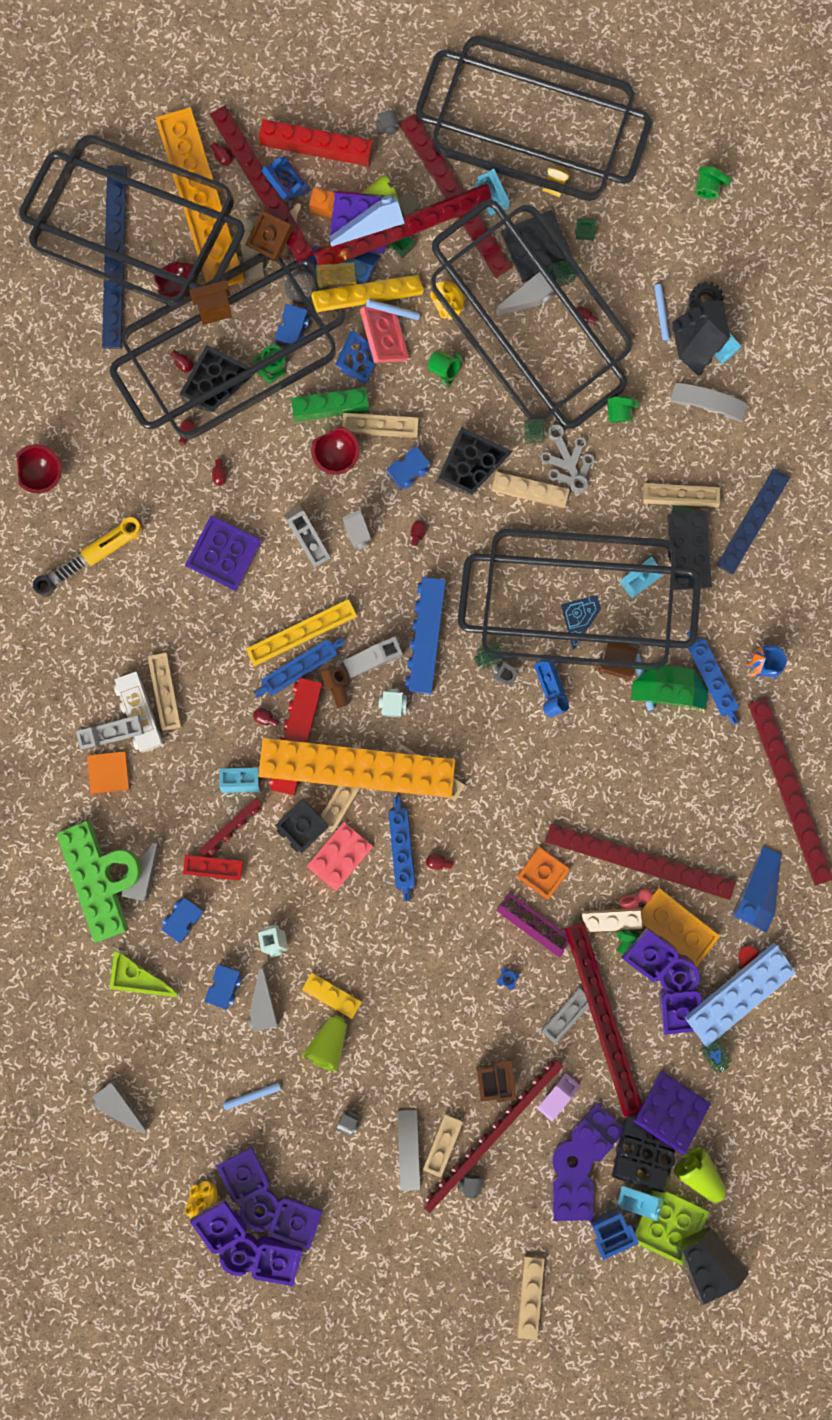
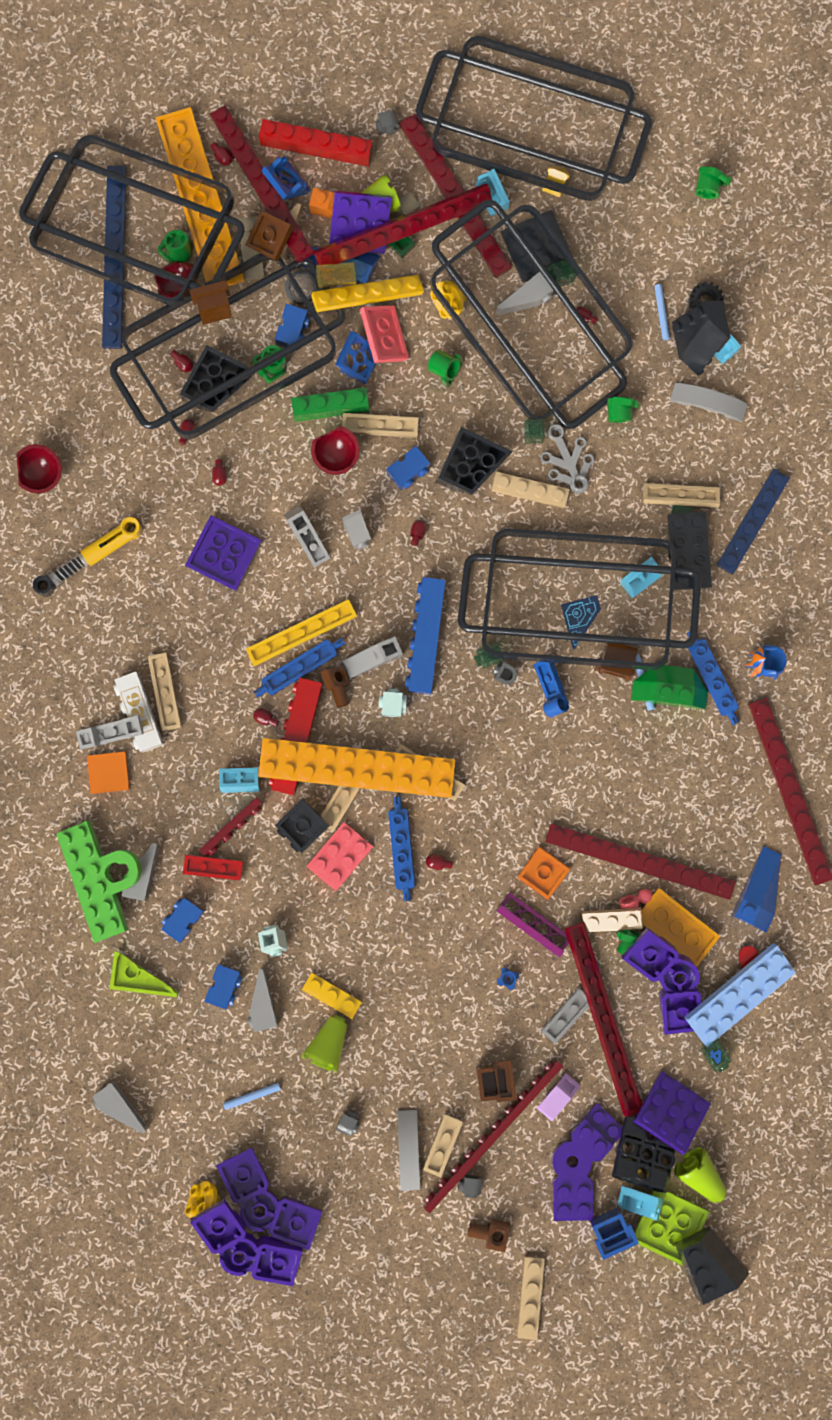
(177, 247): none -> green piece
(378, 217): light blue slope -> none
(392, 309): light blue bar -> none
(486, 1232): none -> reddish brown piece
(585, 229): dark green plate -> none

